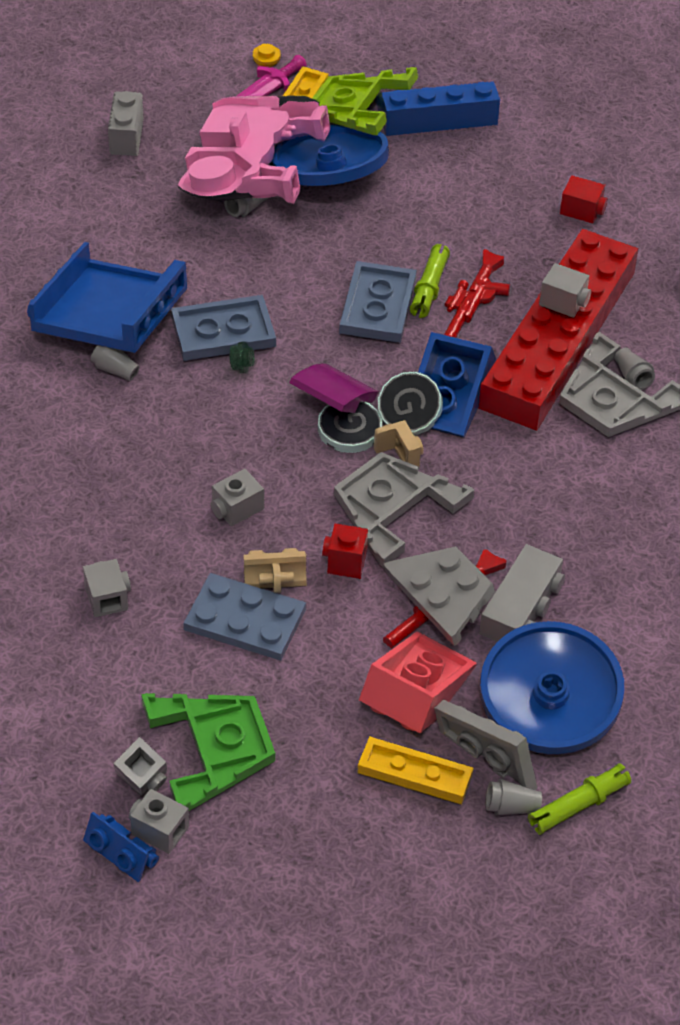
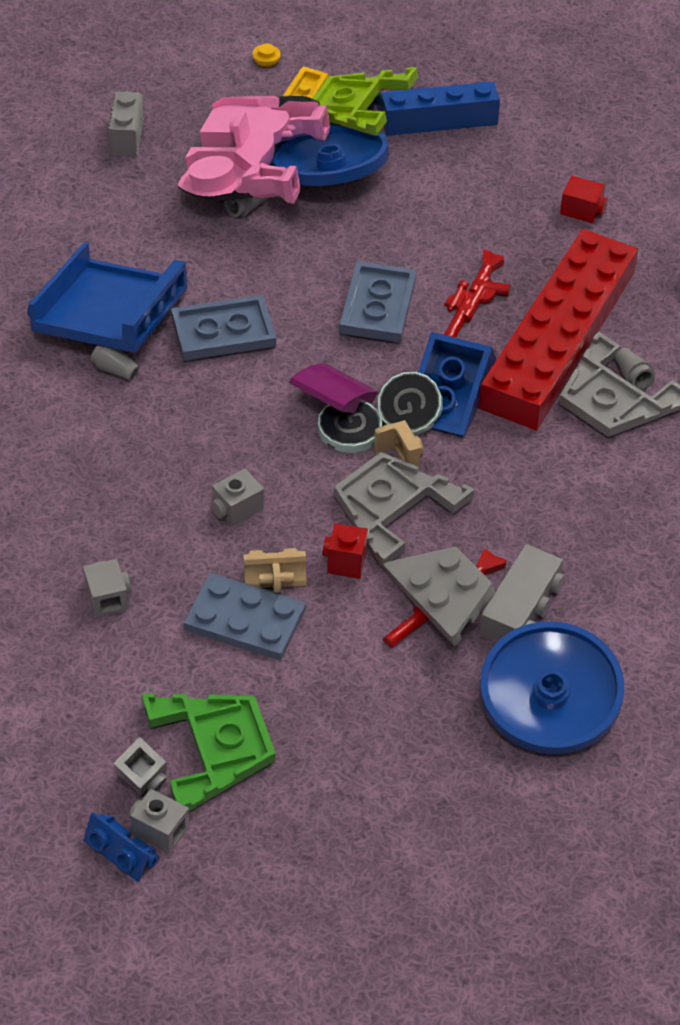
(241, 357): clear green plate -> none
(273, 78): dark pink sword -> none
(414, 681): coral slope -> none
(415, 770): yellow plate -> none
(427, 288): lime pin -> none
(502, 748): light grey wing -> none
(510, 798): light grey cone -> none
(565, 290): light grey brick -> none
(592, 791): lime pin -> none

